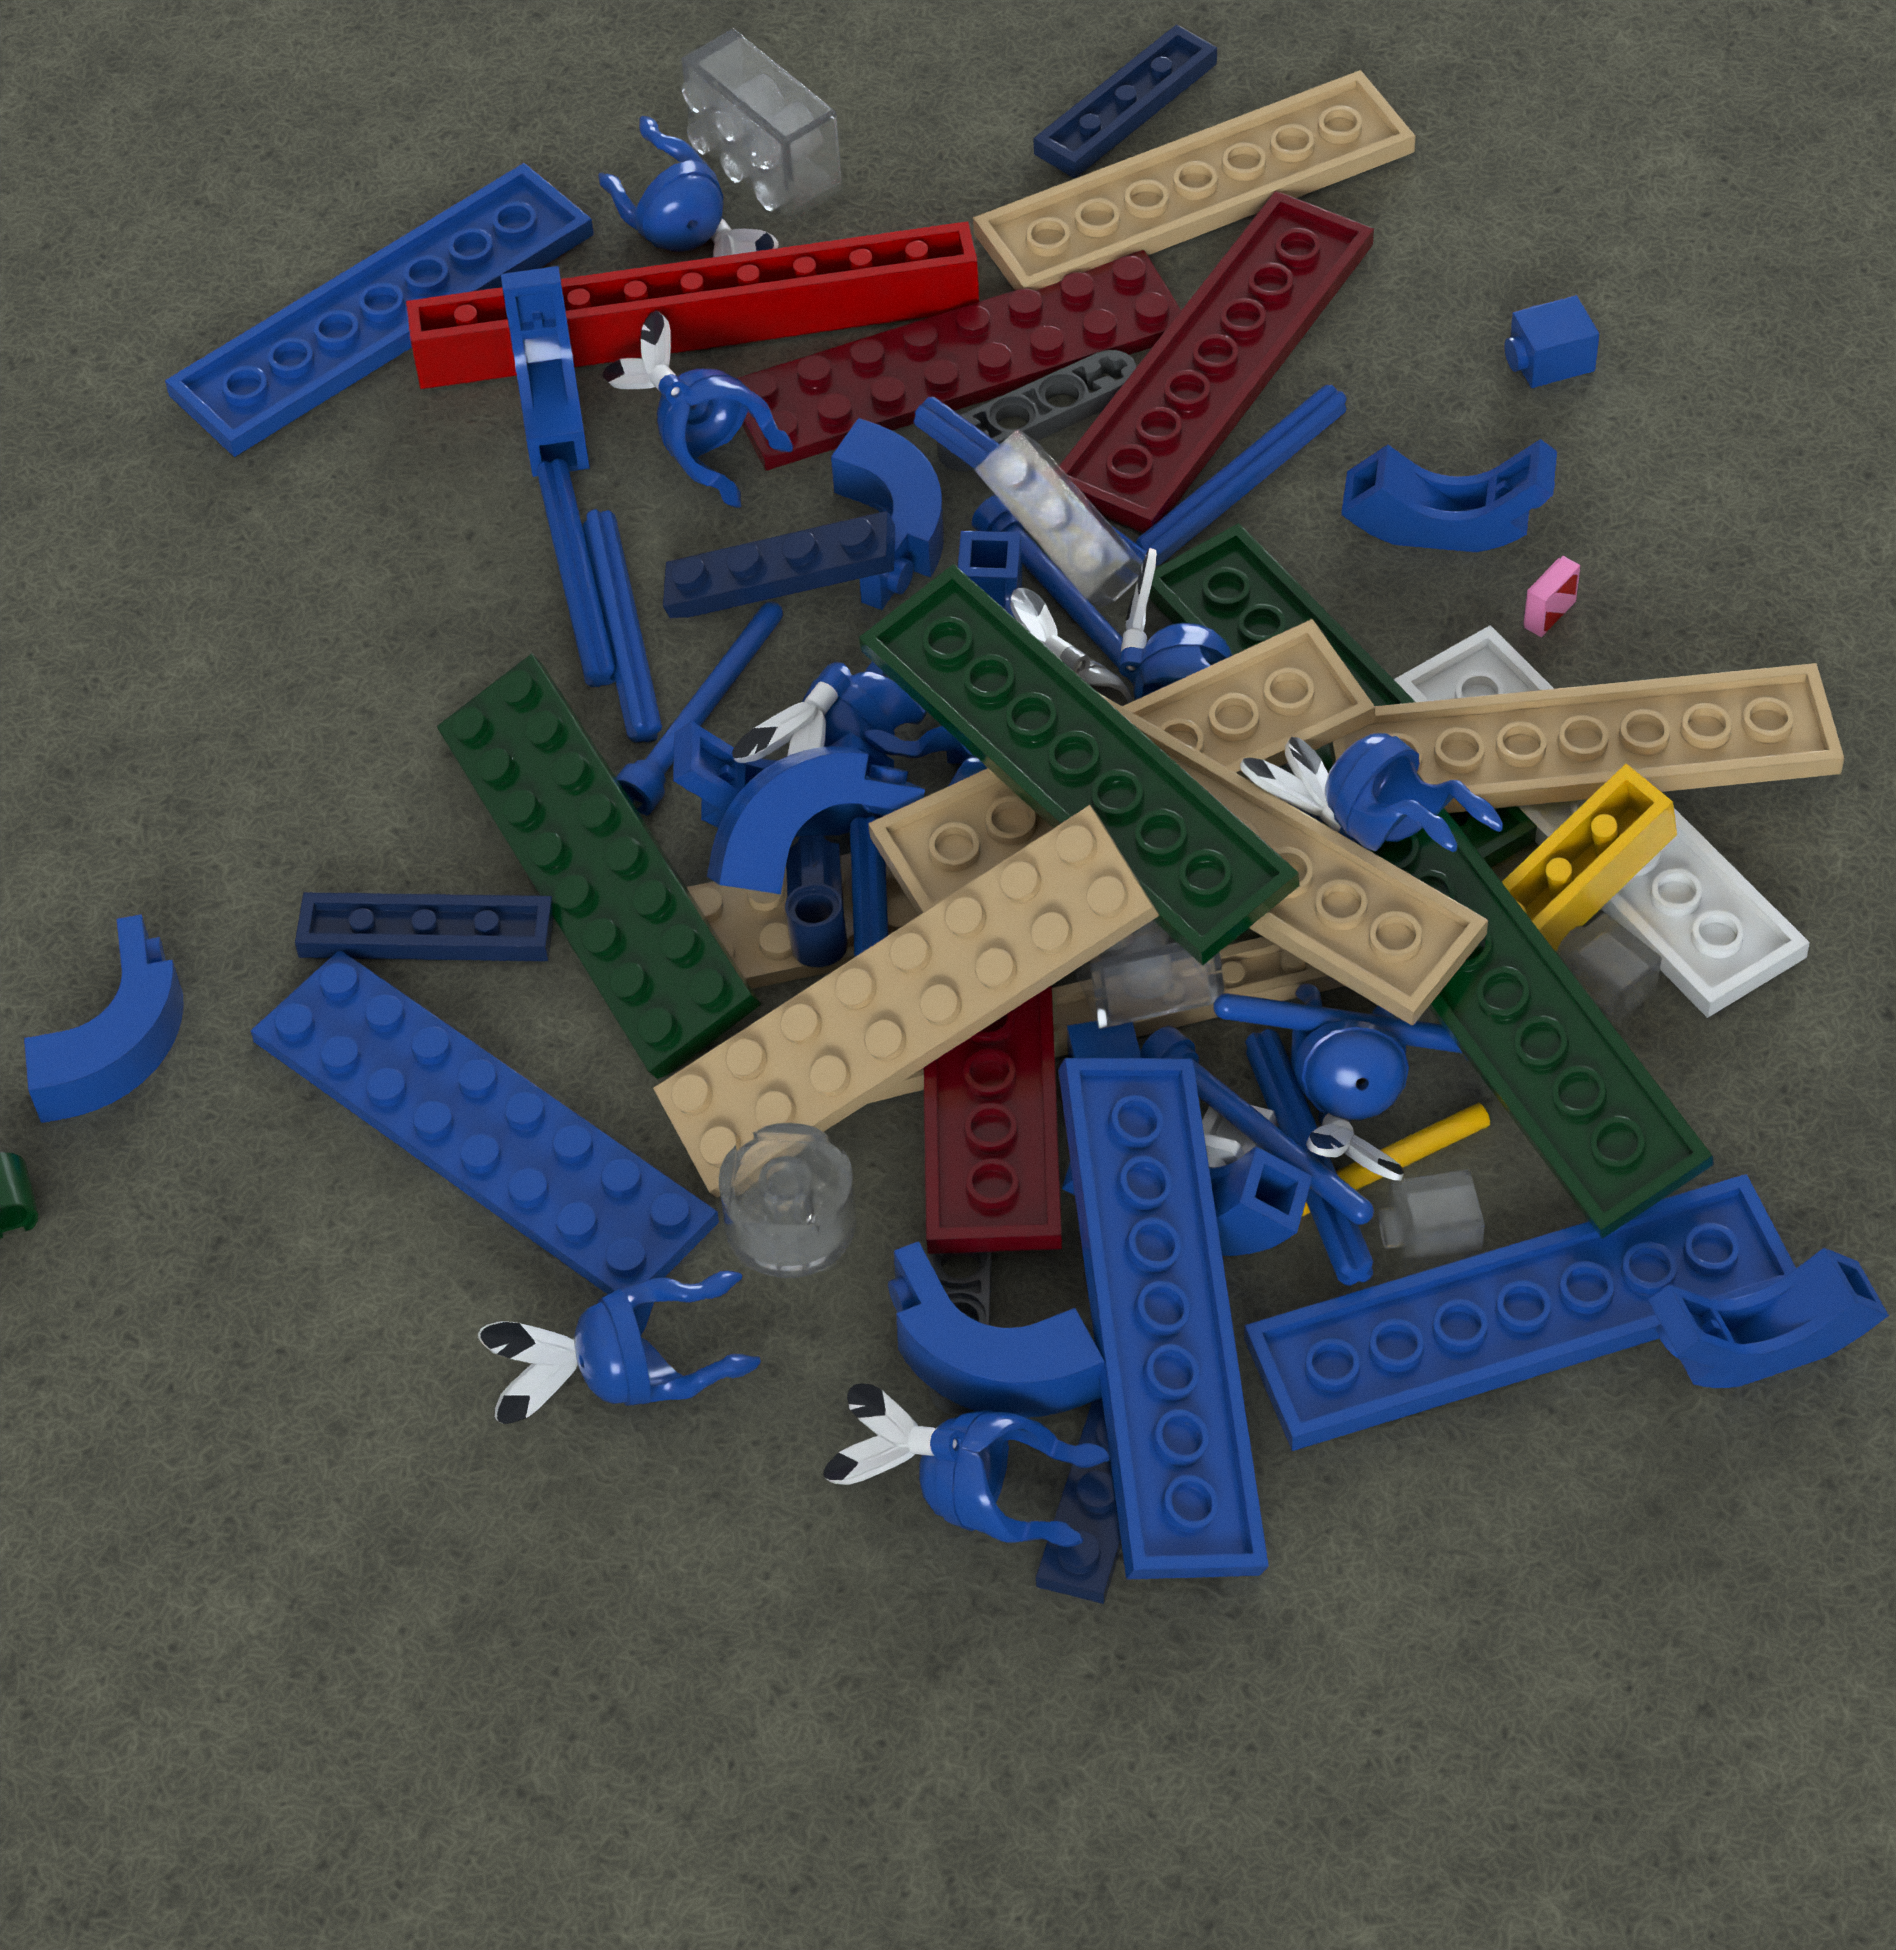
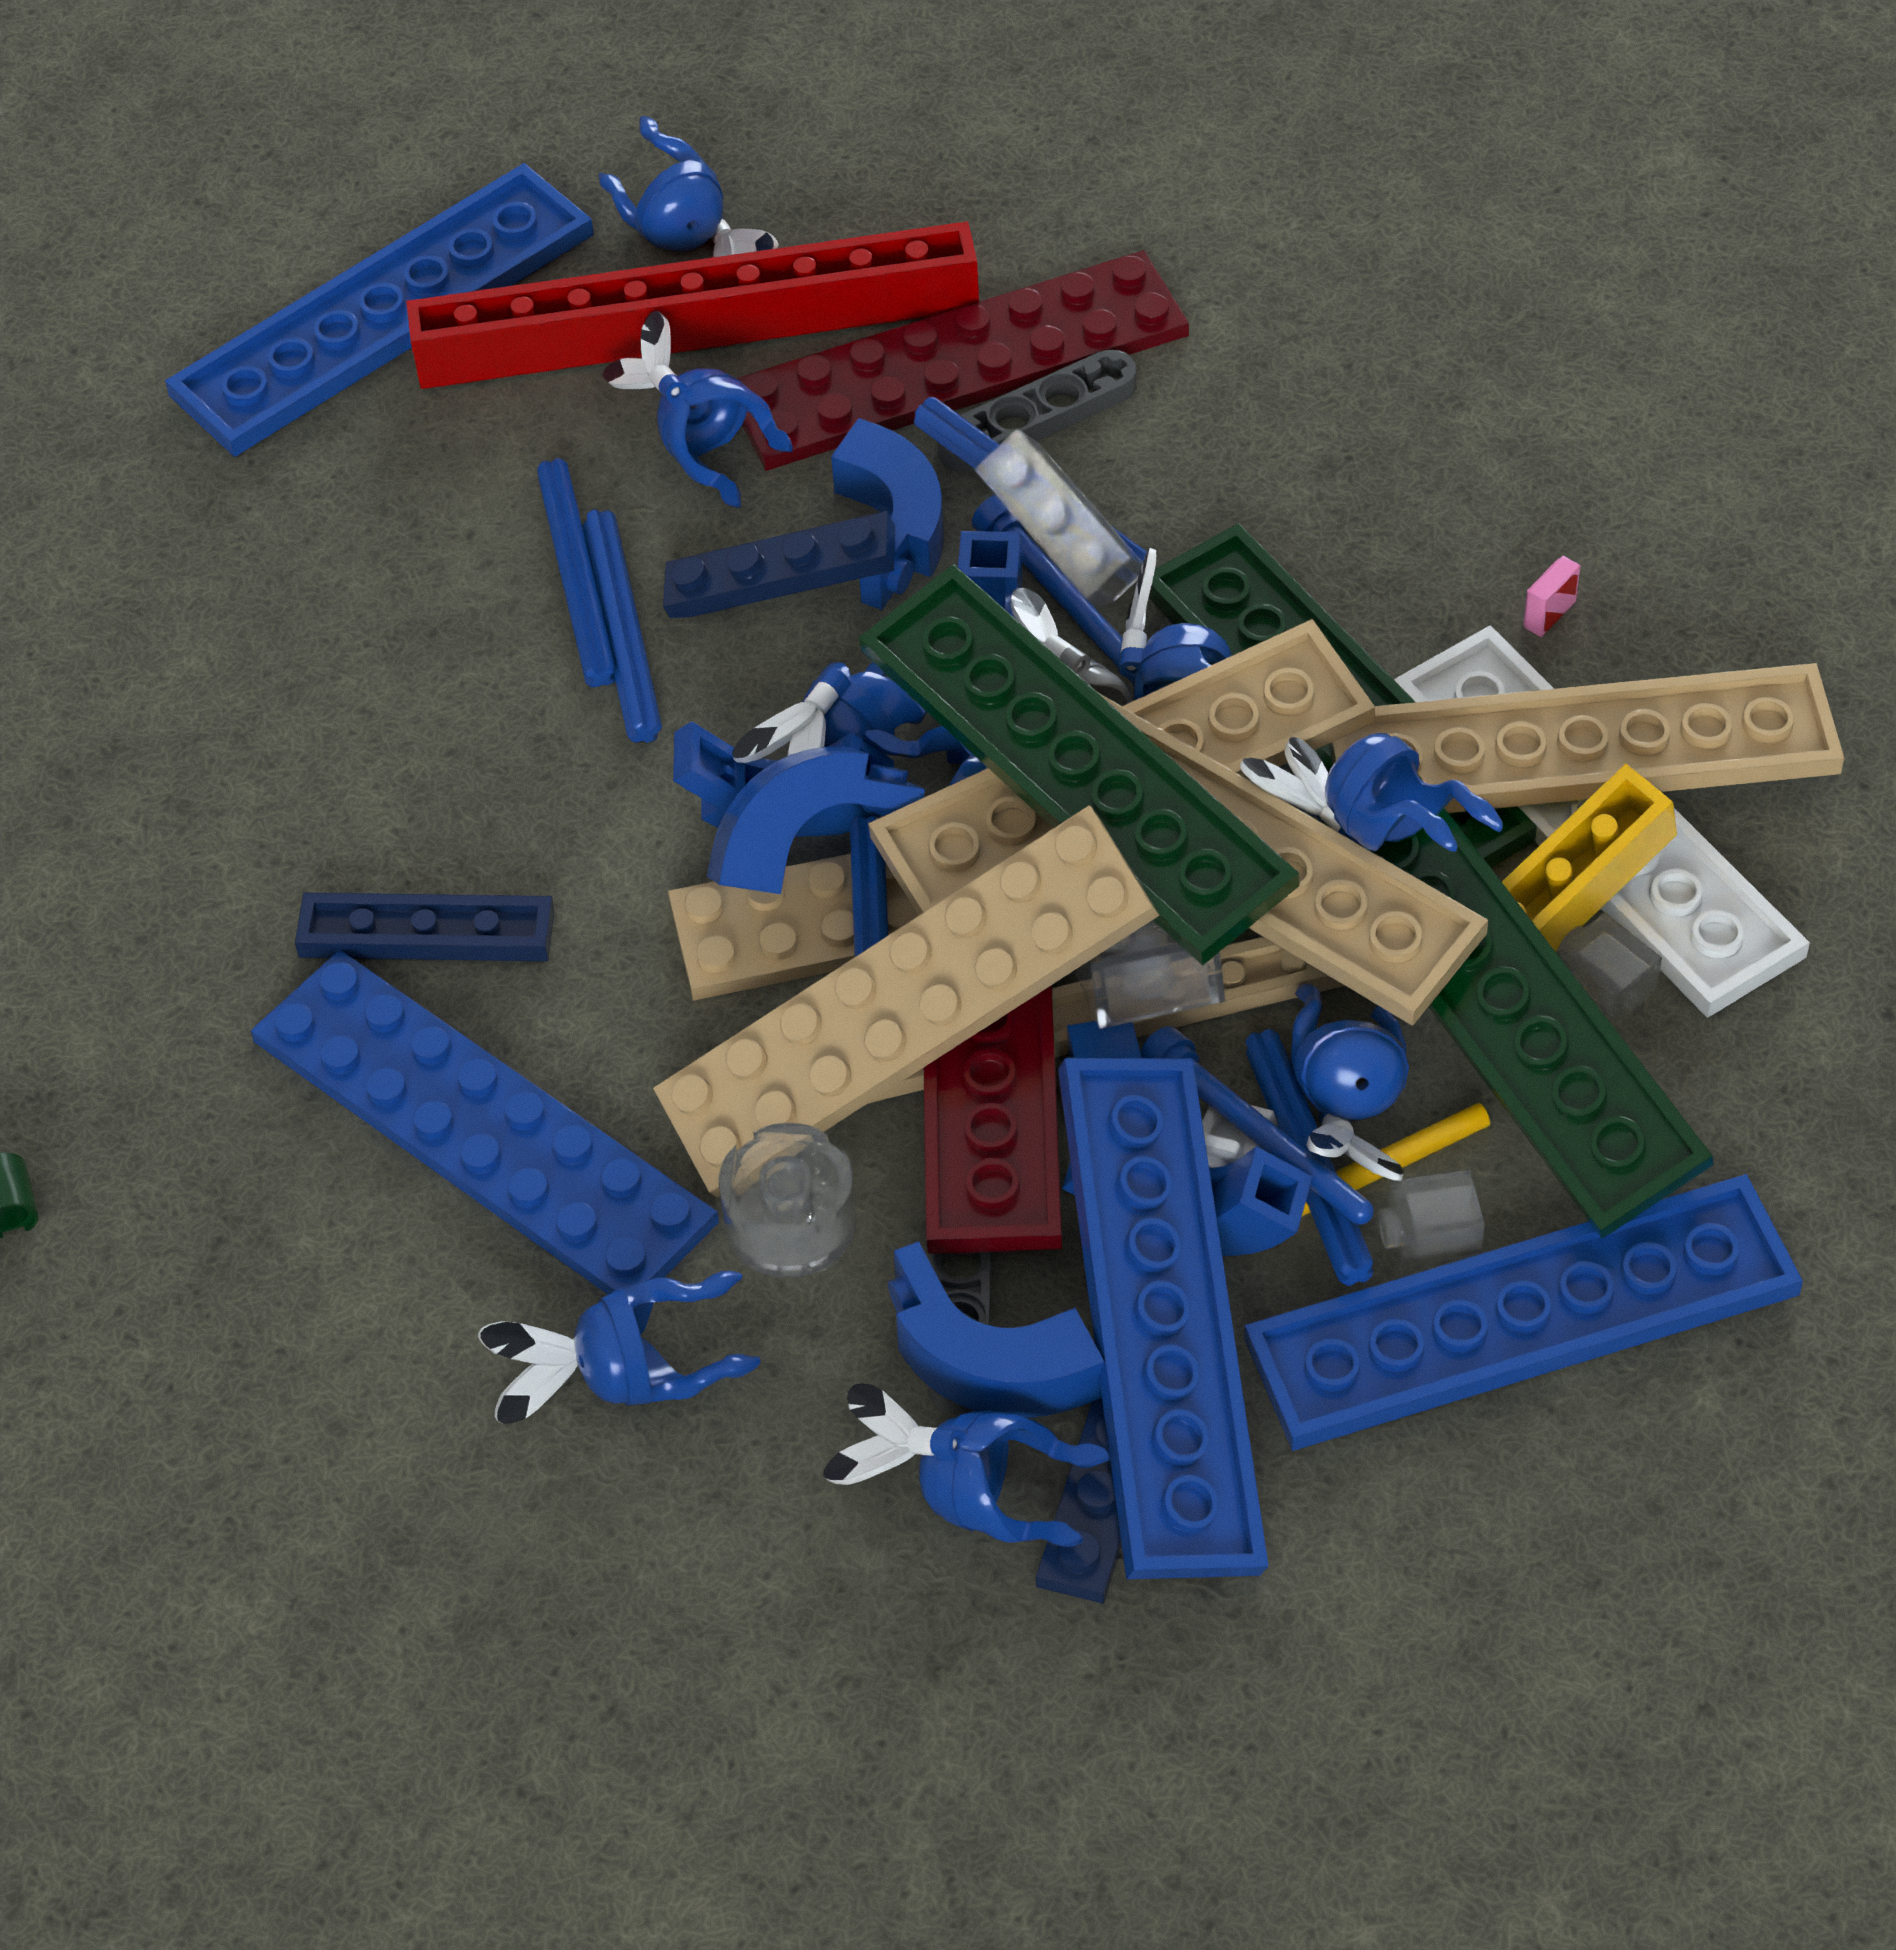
(121, 1046): blue arch -> none
(545, 367): blue arch -> none
(601, 865): dark green plate -> none
(646, 778): blue piece -> none
(761, 125): clear brick -> none
(815, 902): dark blue piece -> none
(1125, 101): dark blue plate -> none
(1195, 183): tan plate -> none
(1214, 360): dark red plate -> none
(1243, 473): blue axle -> none
(1311, 1017): blue piece -> none
(1438, 511): blue arch -> none
(1552, 342): blue brick -> none
(1773, 1329): blue arch -> none

